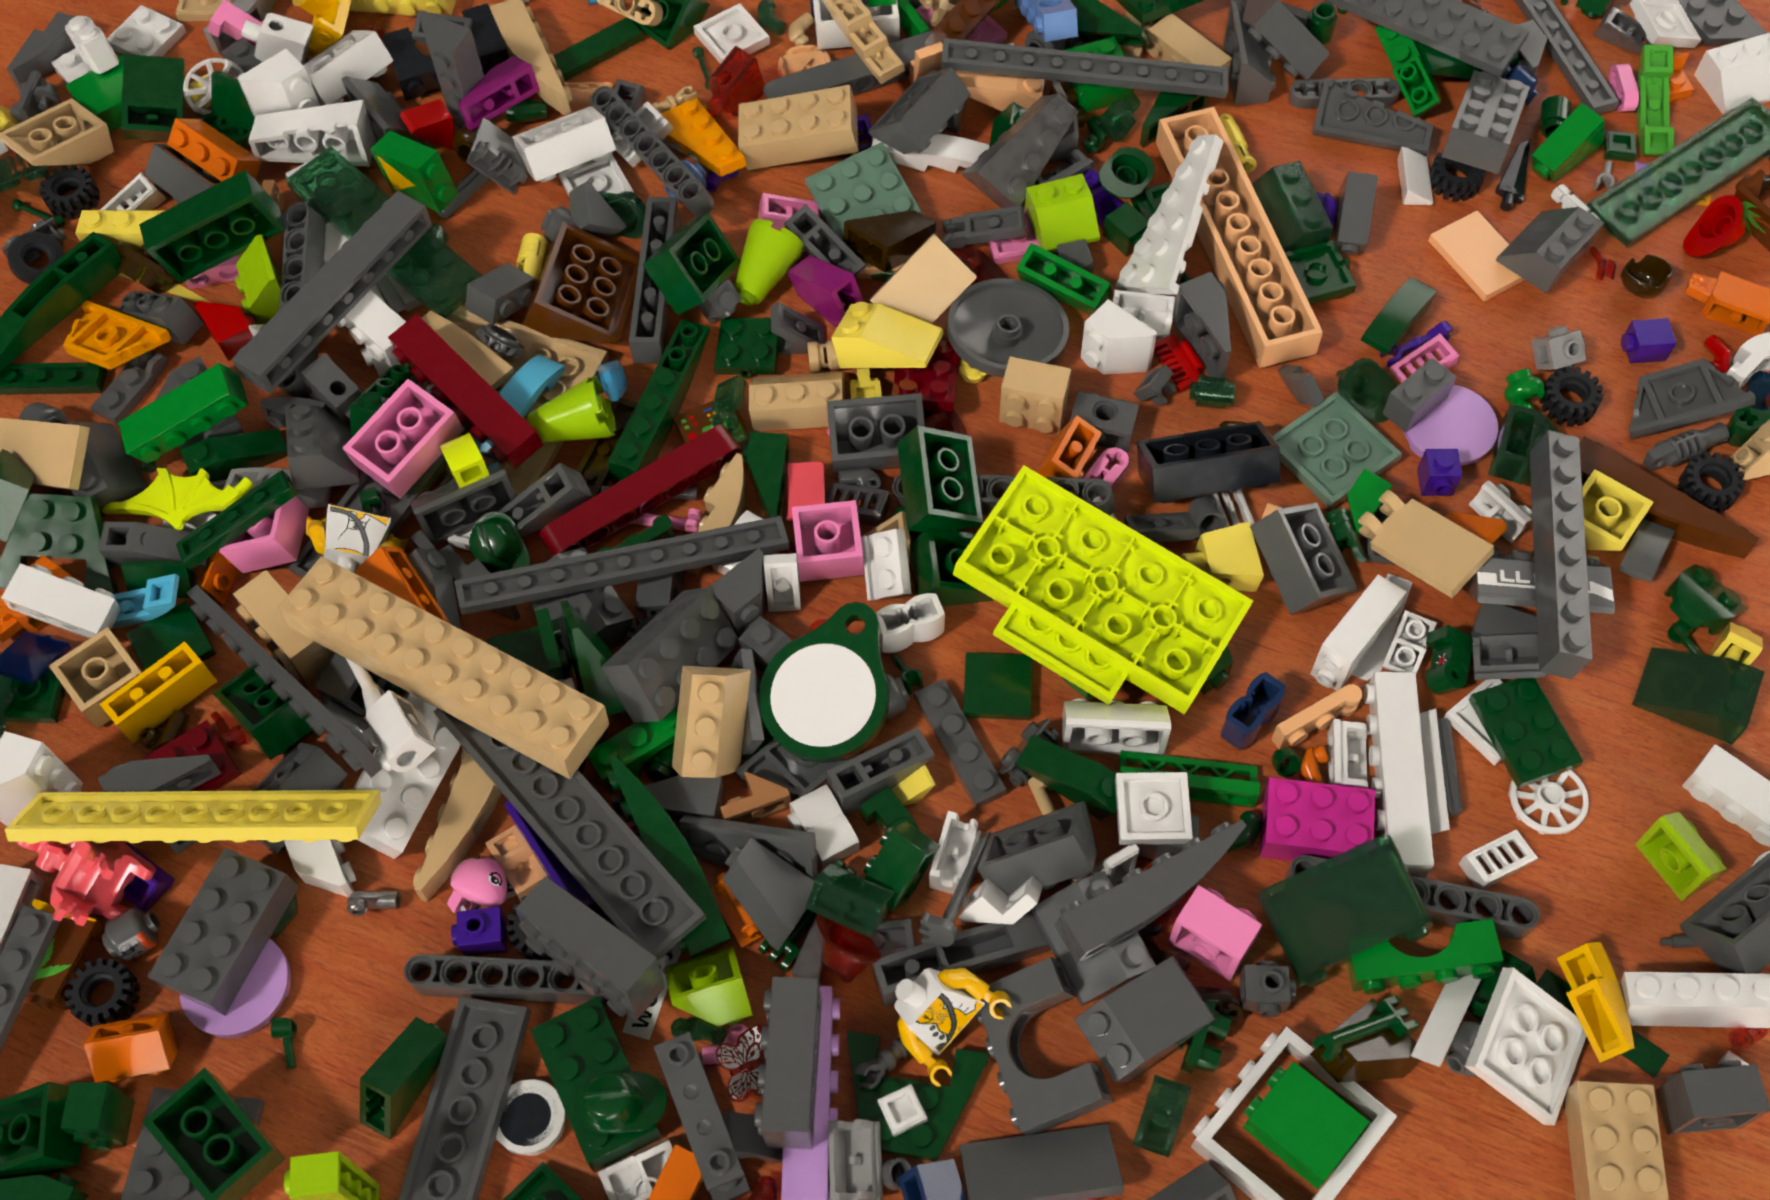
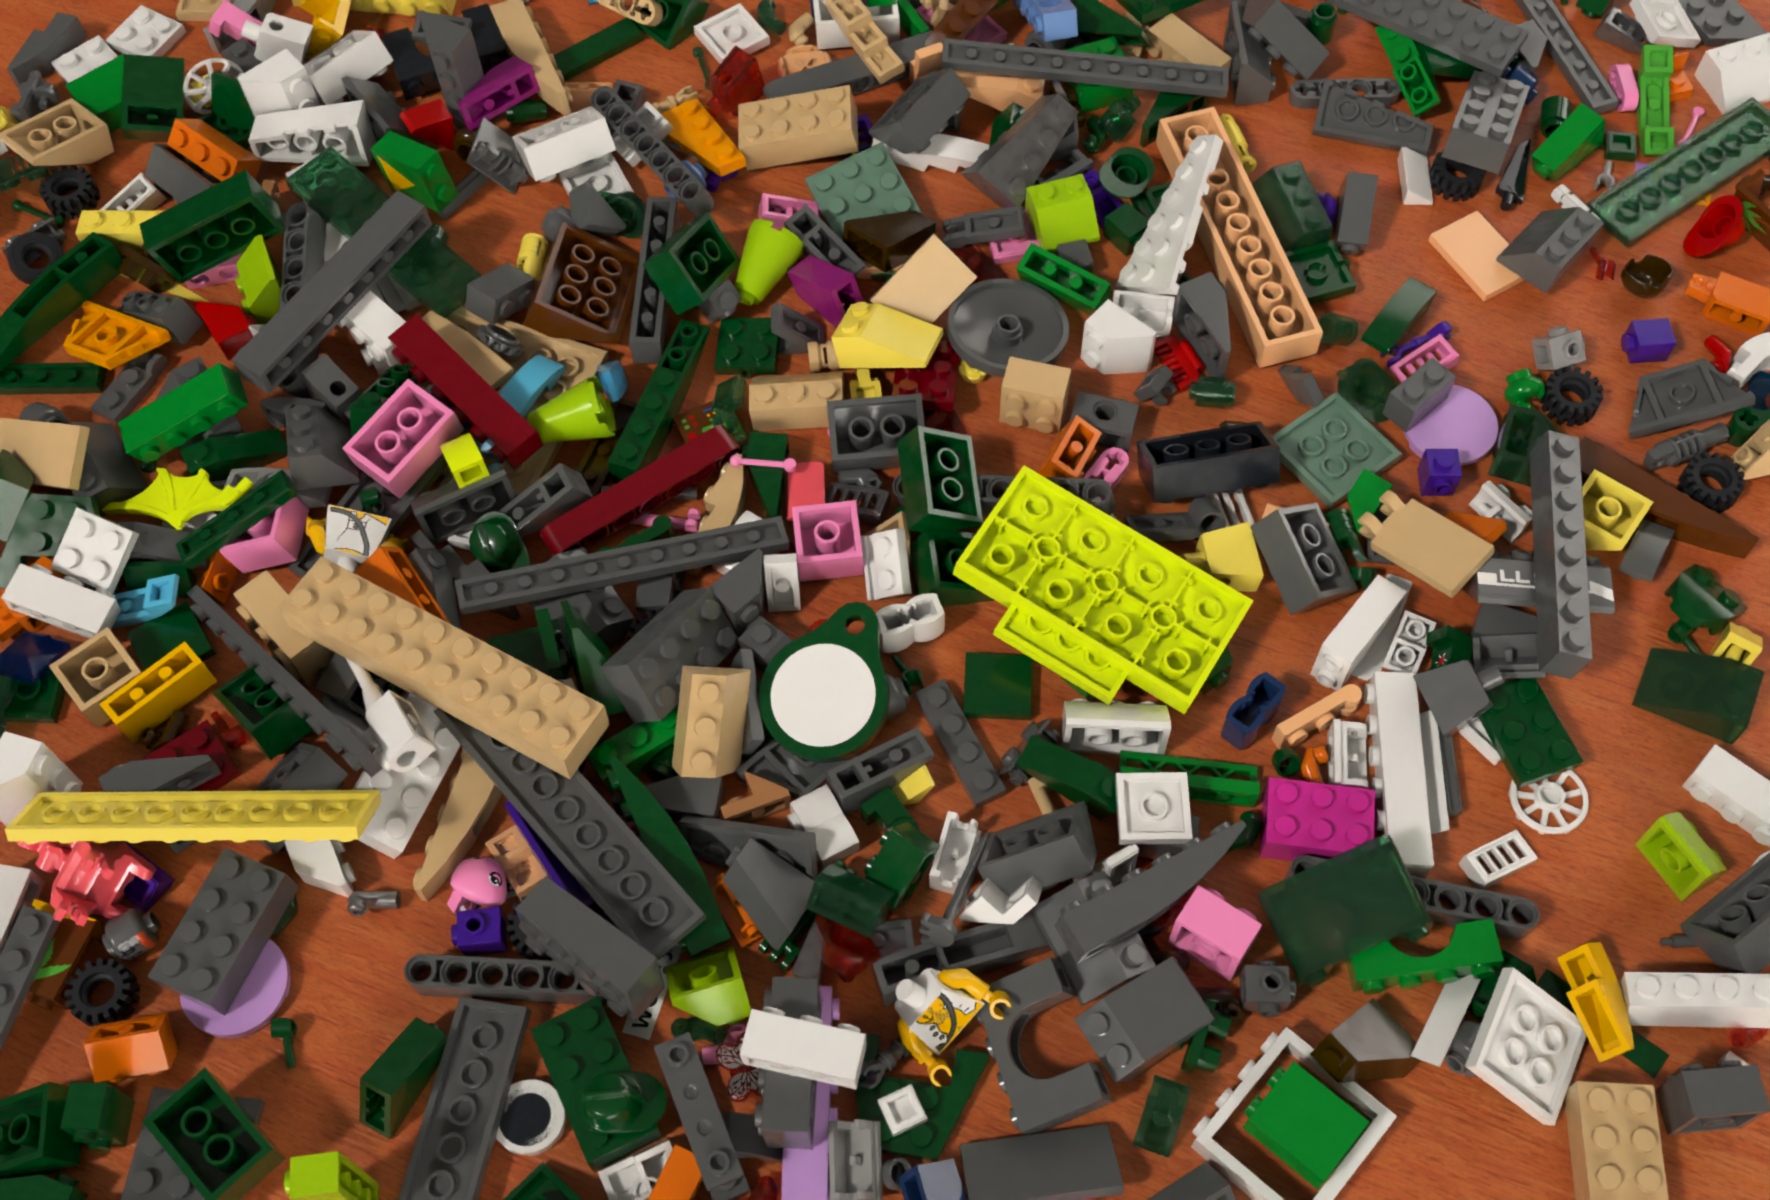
(91, 44): white brick -> none
(94, 550): none -> white plate
(789, 464): none -> bright pink hinge
(804, 1047): none -> white brick
(1338, 329): none -> clear green brick
(1363, 576): none -> dark green hinge
(1388, 1018): dark green hinge -> none
(1458, 693): none -> dark grey torso
(1697, 113): none -> bright pink hinge

